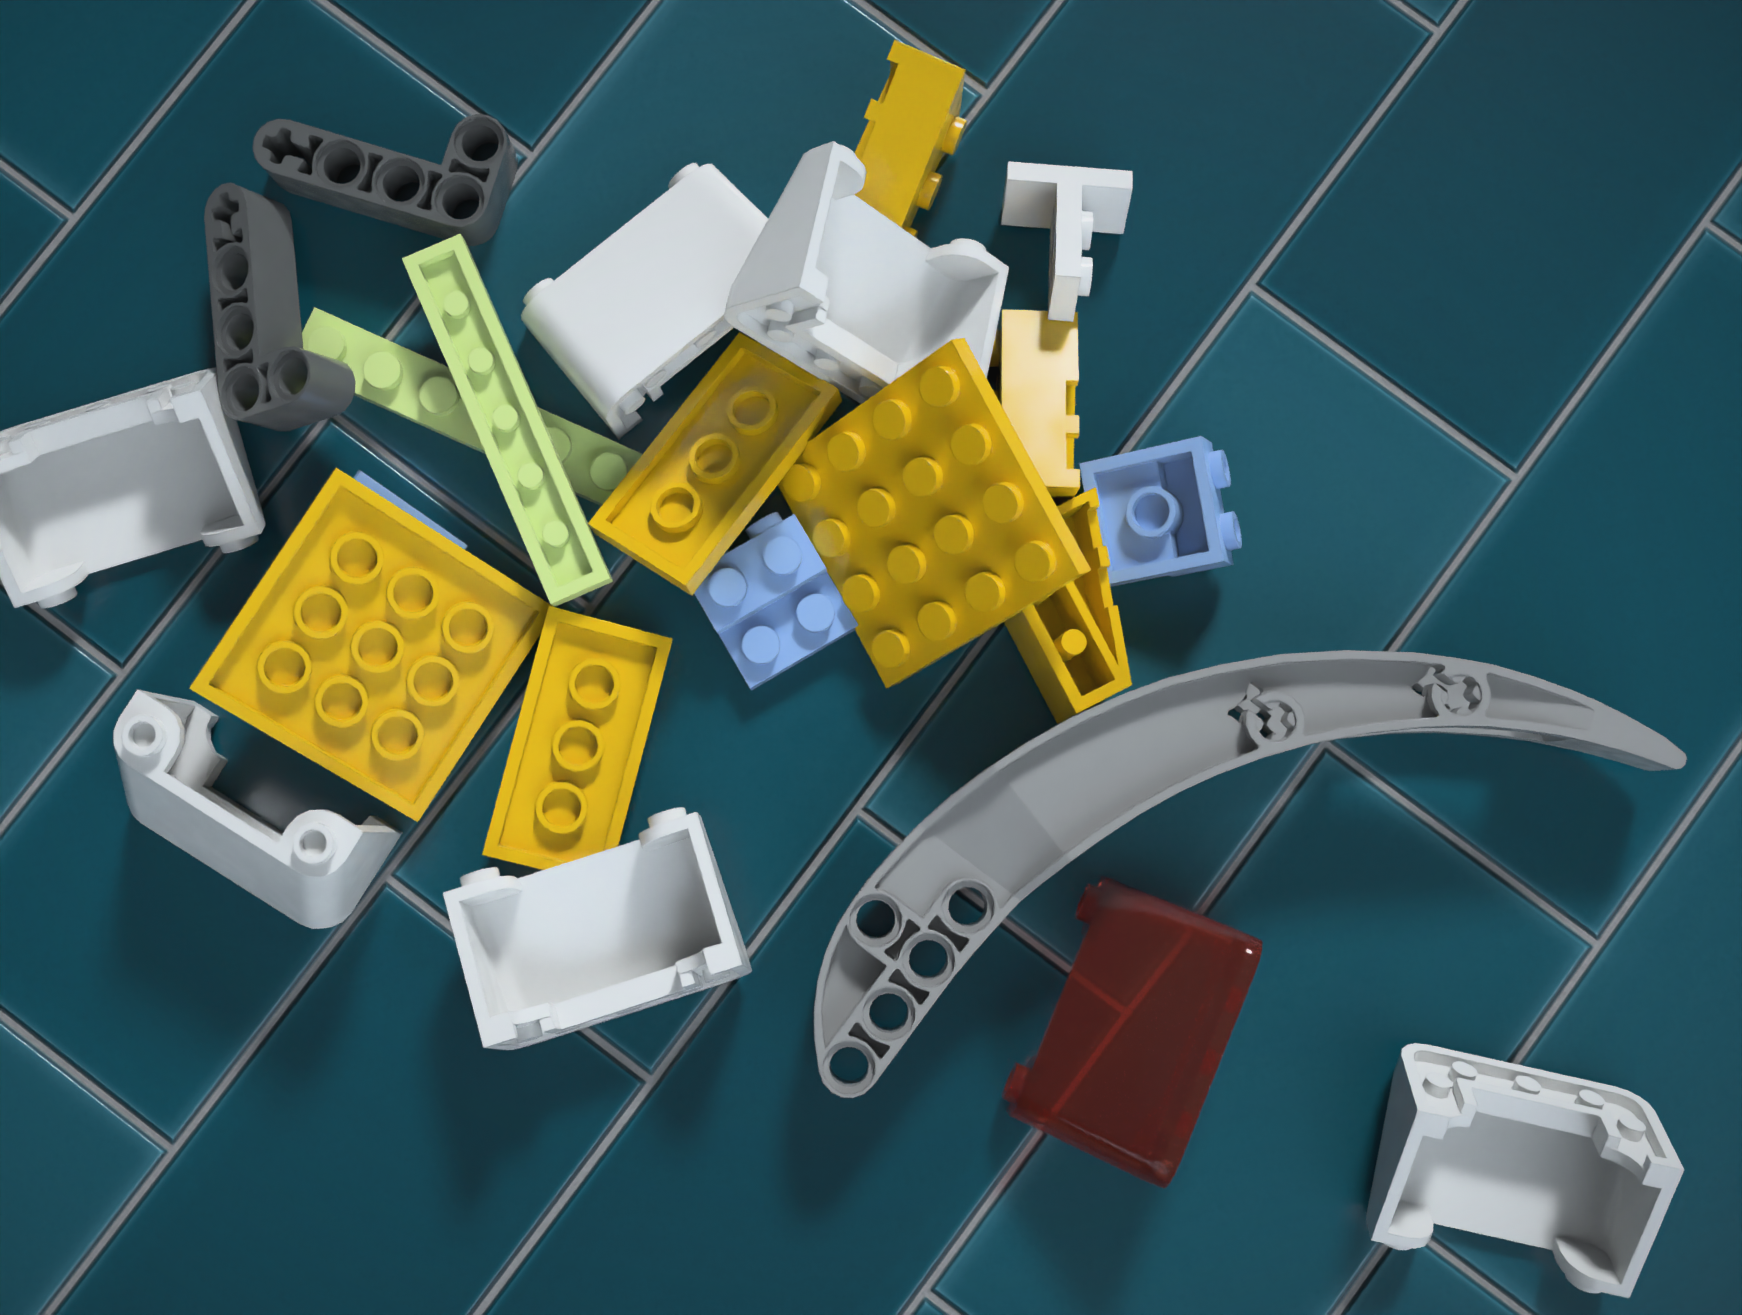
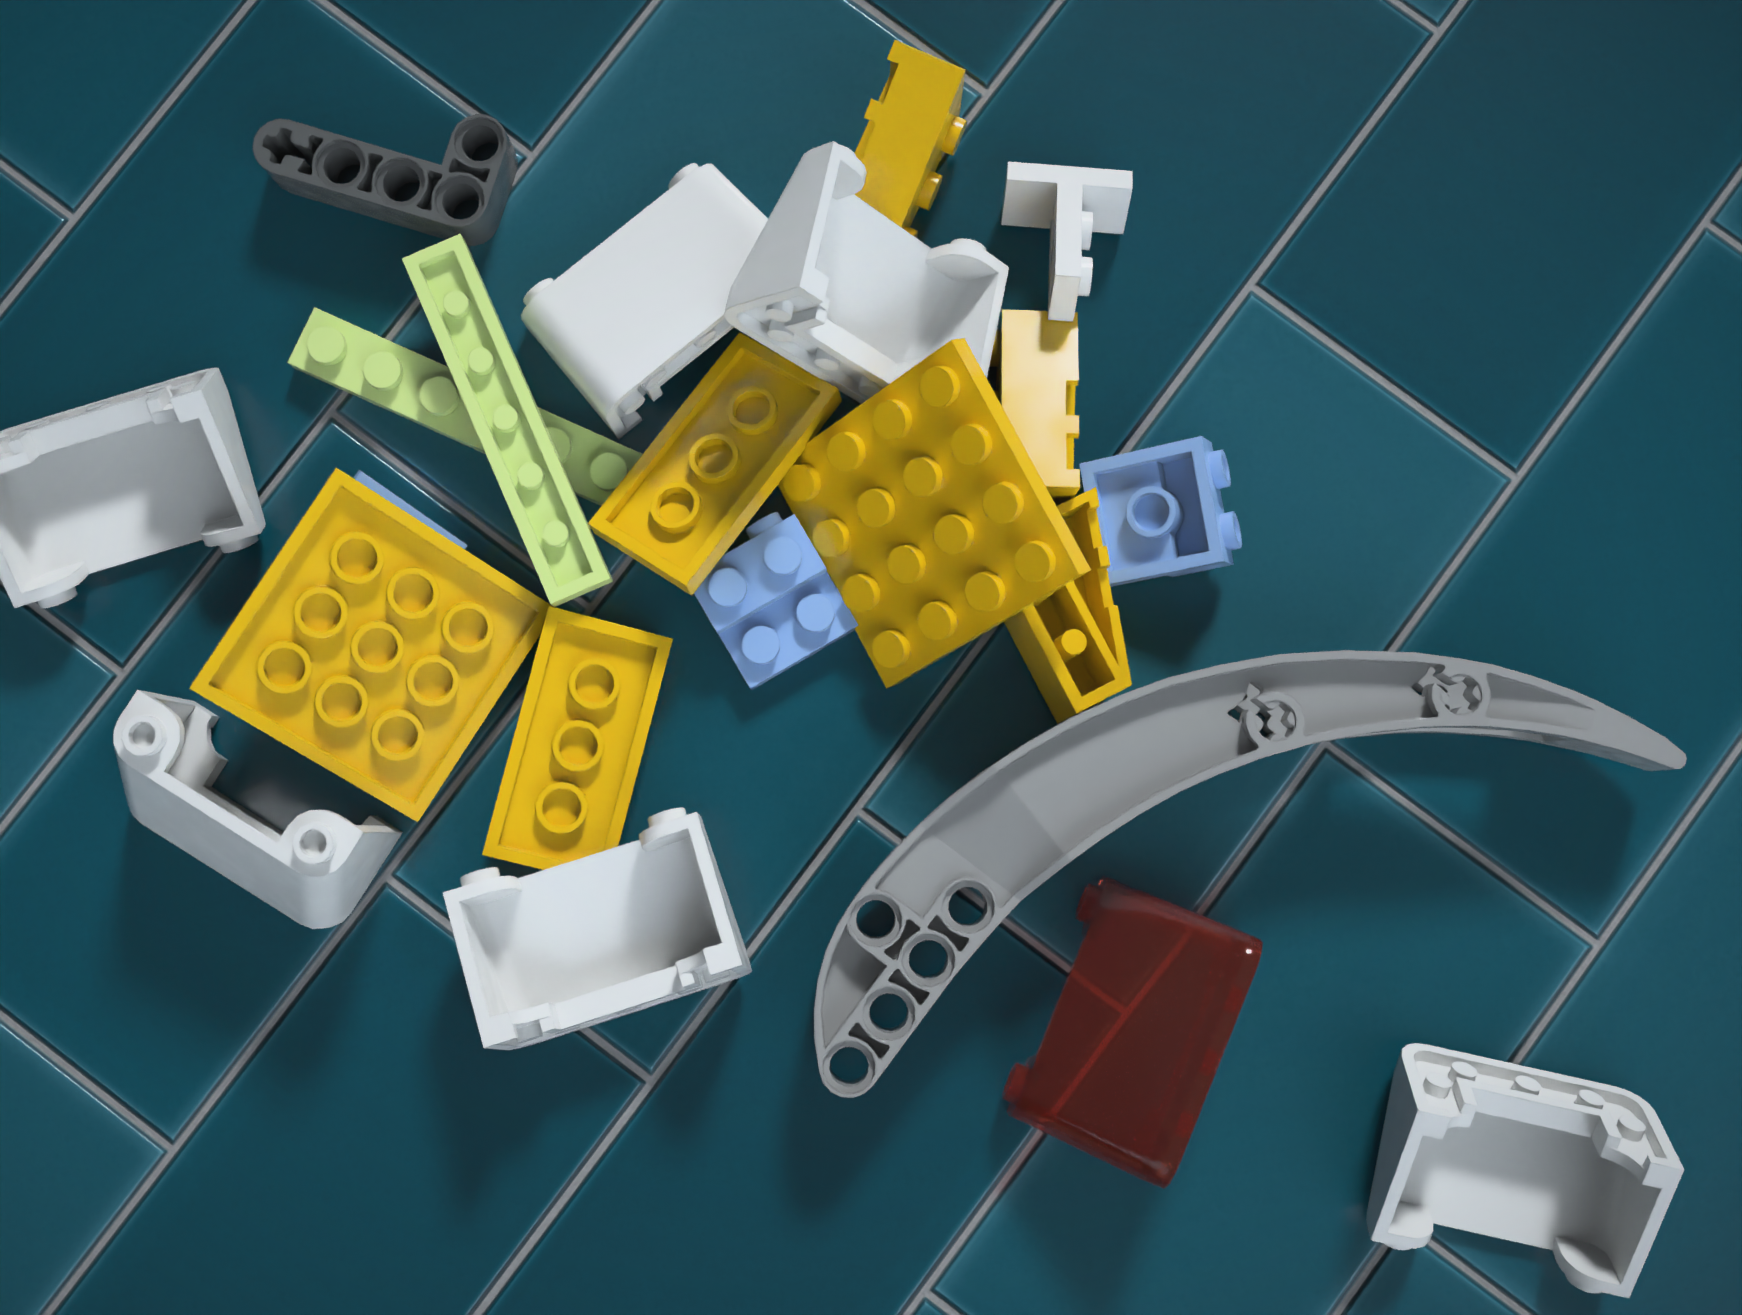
(257, 318): dark grey beam -> none

